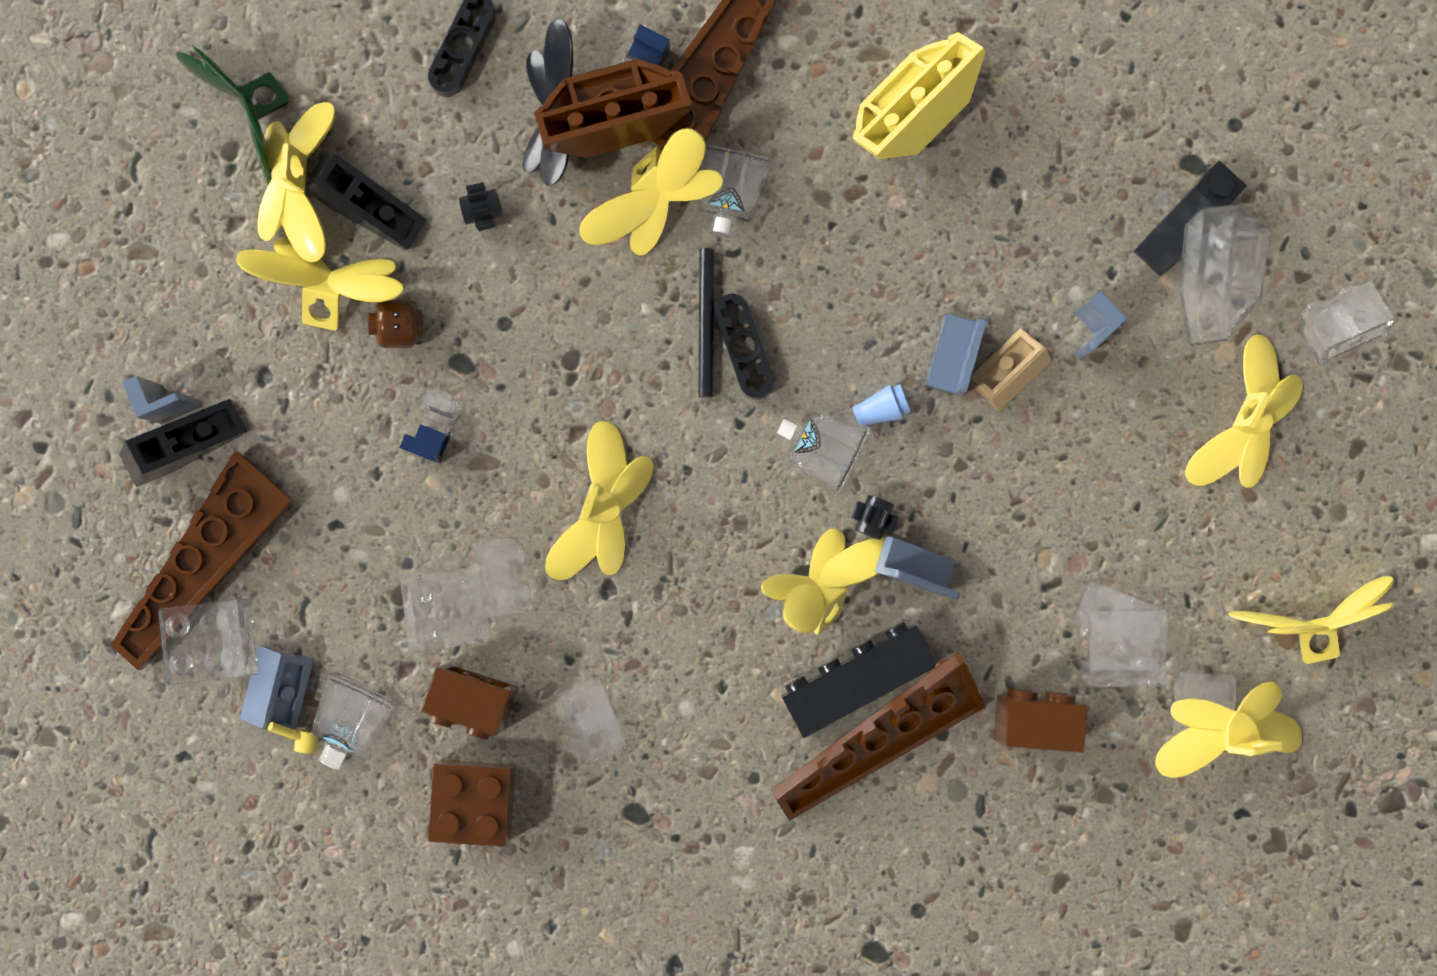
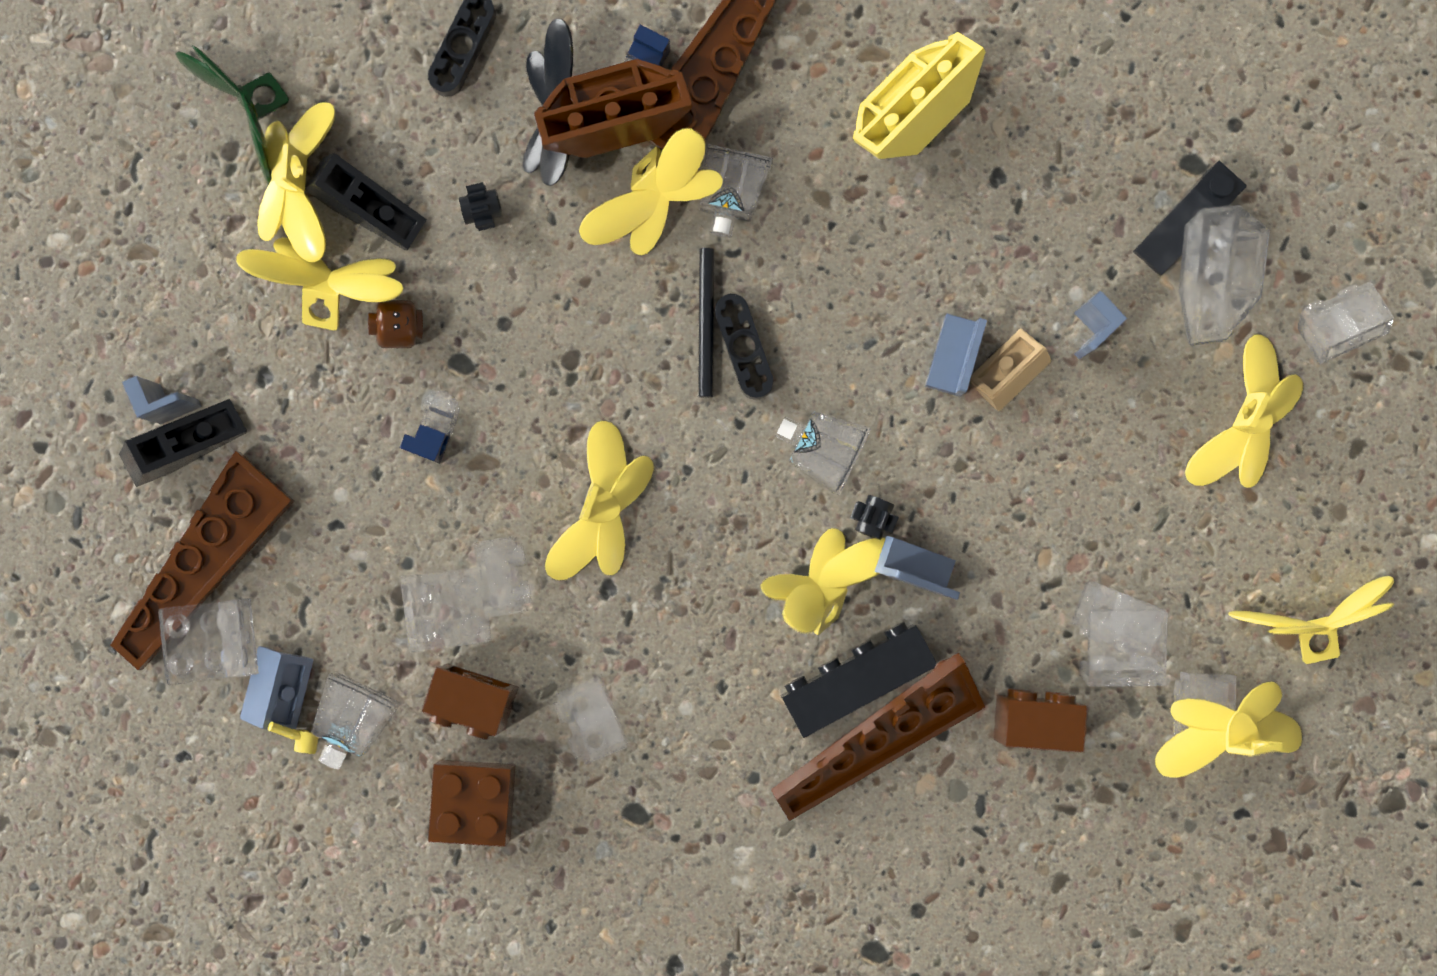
(884, 406): light blue cone -> none

